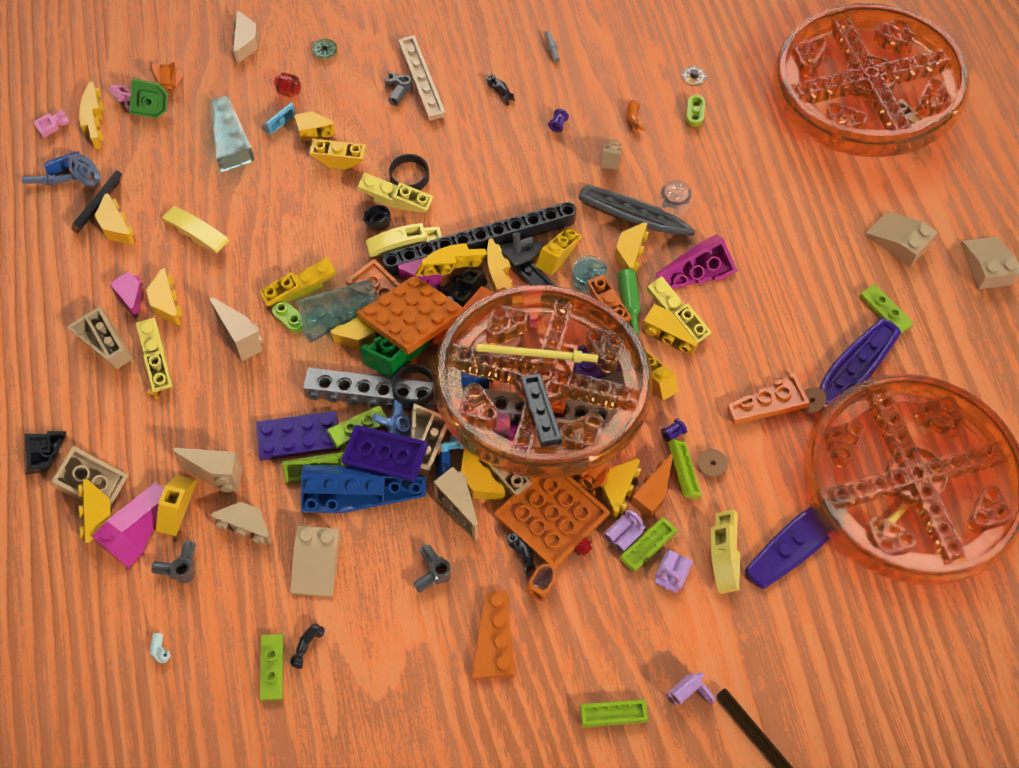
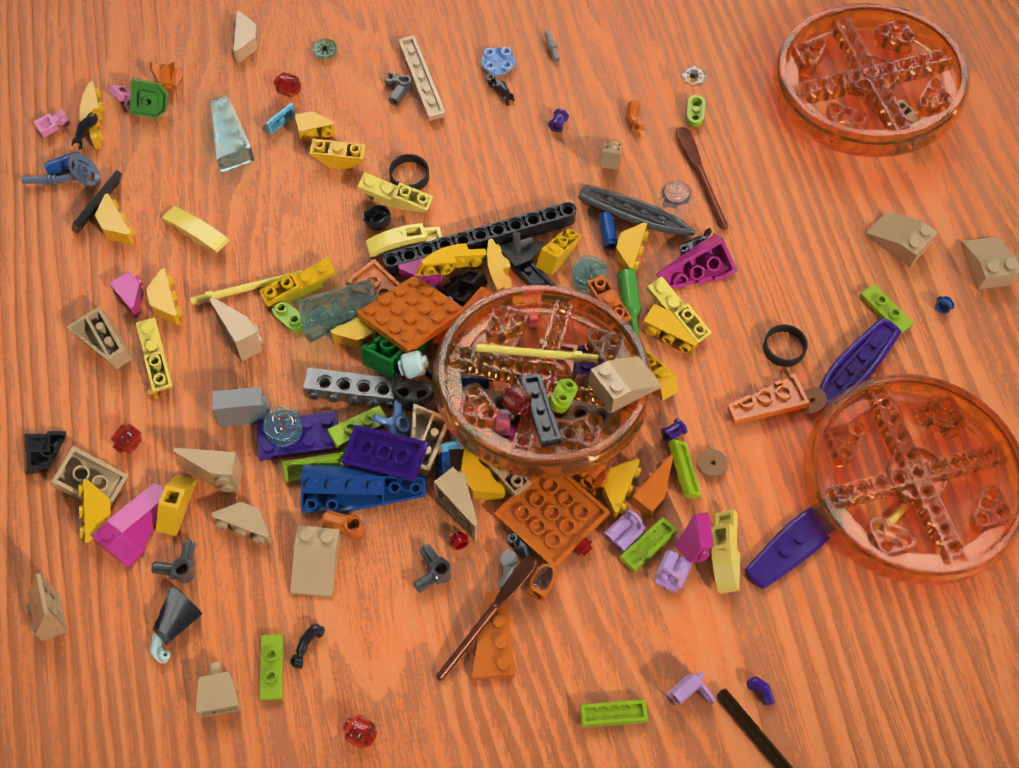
(45, 609): none -> tan slope
(83, 126): none -> black arm
(126, 439): none -> clear red head
(175, 616): none -> black slope
(217, 693): none -> tan torso
(235, 290): none -> light yellow bar
(240, 406): none -> light grey brick
(283, 426): none -> clear light blue head
(343, 523): none -> orange piece
(360, 731): none -> clear red head
(413, 364): none -> light aqua head
(459, 540): none -> red plate
(498, 60): none -> light blue dish
(508, 564): none -> light grey leg
(513, 583): none -> copper piece
(516, 399): none -> clear red head
(563, 395): none -> lime plate
(608, 230): none -> blue piece
(622, 382): none -> tan slope
(689, 146): none -> copper piece
(693, 242): none -> black arm
(696, 539): none -> dark pink slope
(763, 687): none -> dark purple arm
(790, 329): none -> black tyre
(944, 304): none -> blue plate

